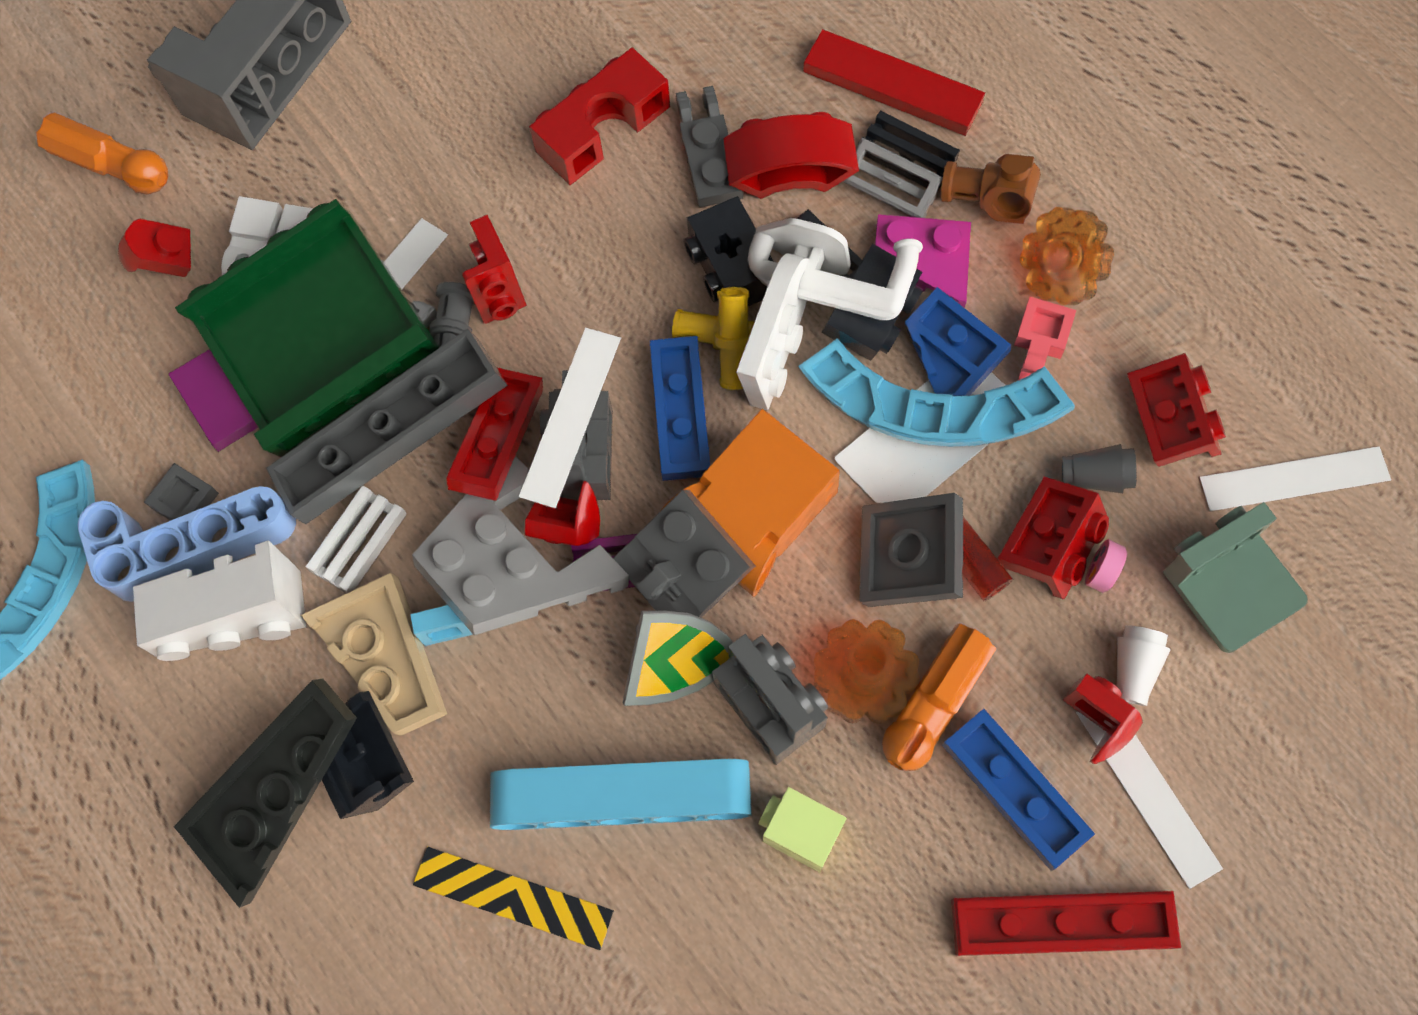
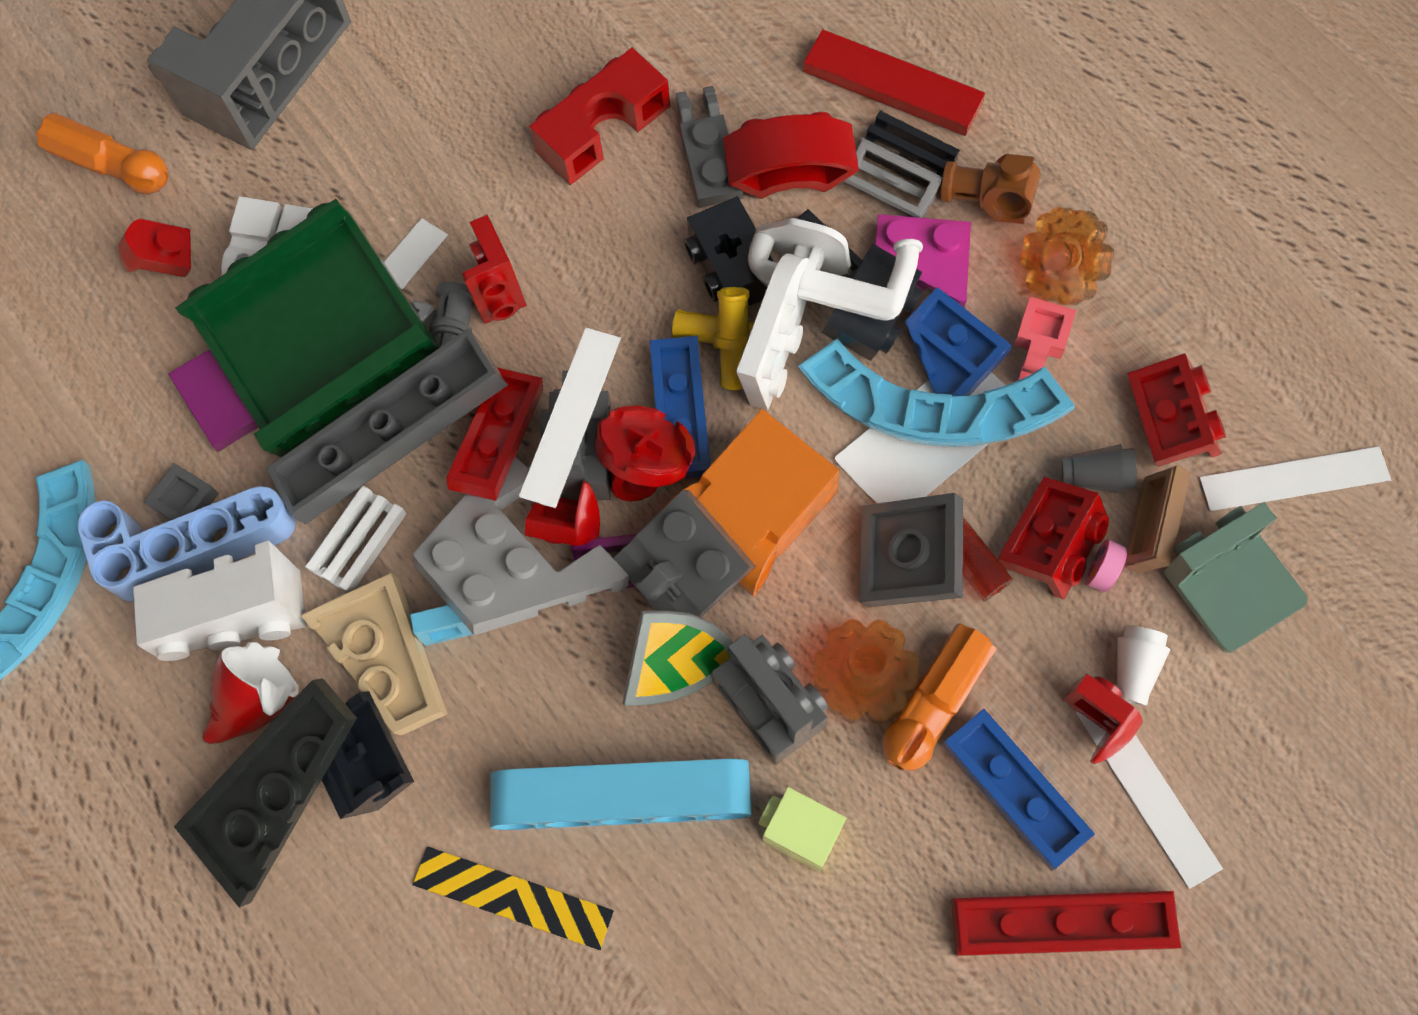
(247, 691): none -> hat
(642, 451): none -> red tile
(1157, 520): none -> medium nougat tile

